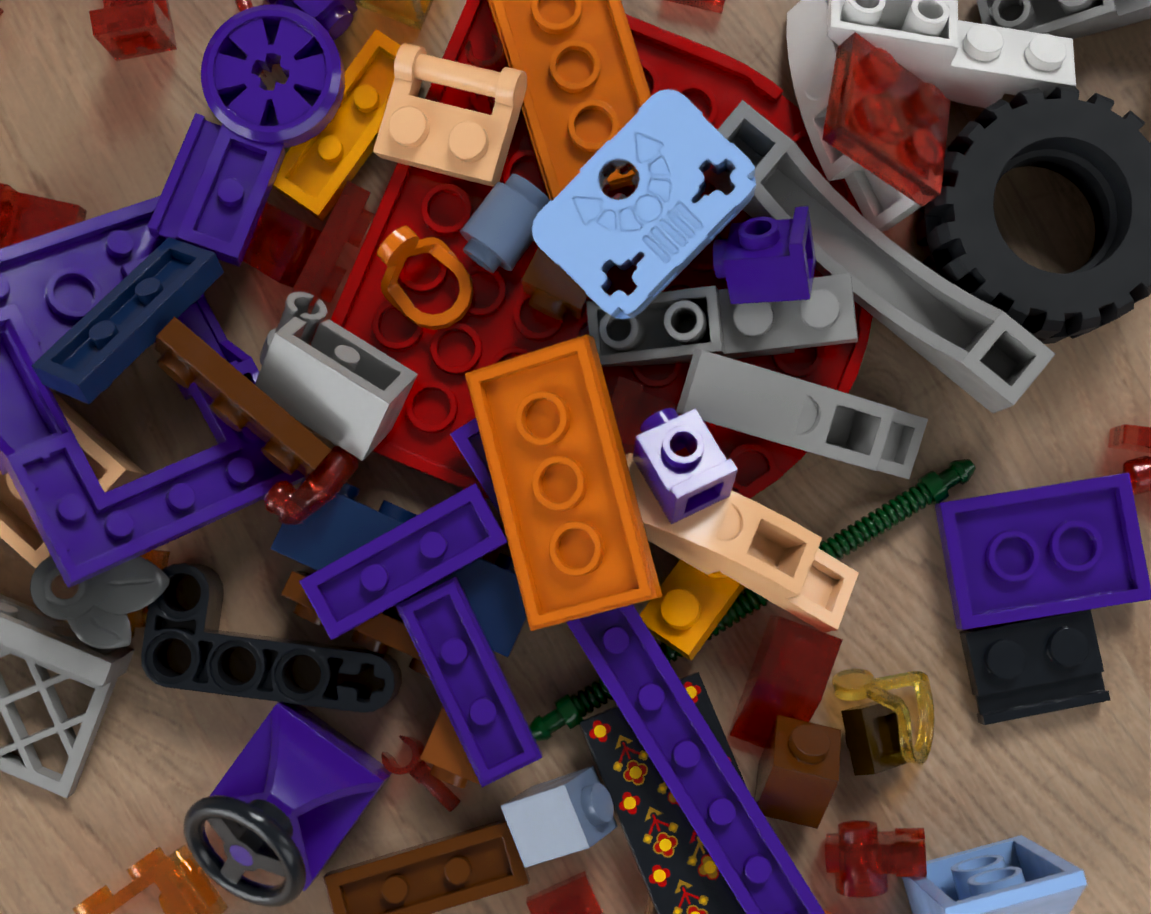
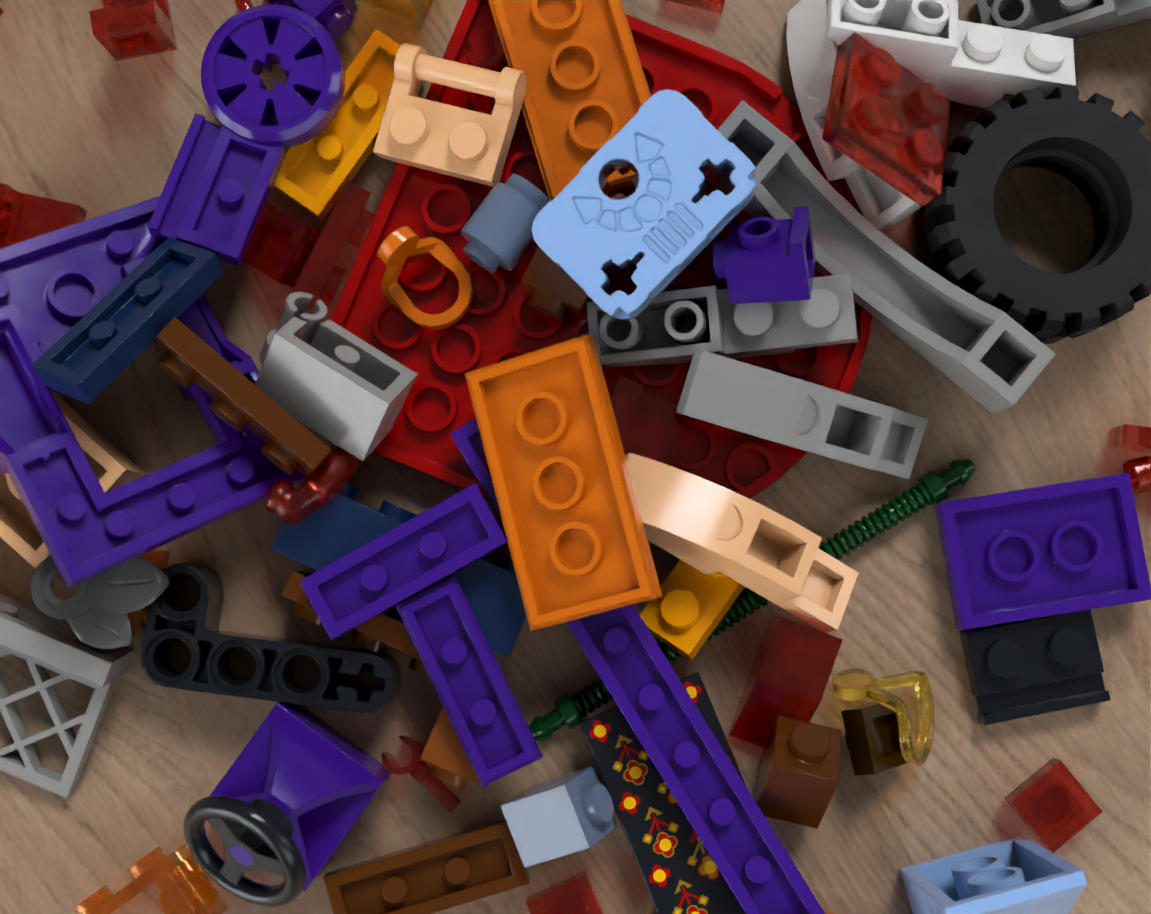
(680, 482): brick -> none
(864, 857): clear red plate -> none
(1053, 804): none -> clear red plate

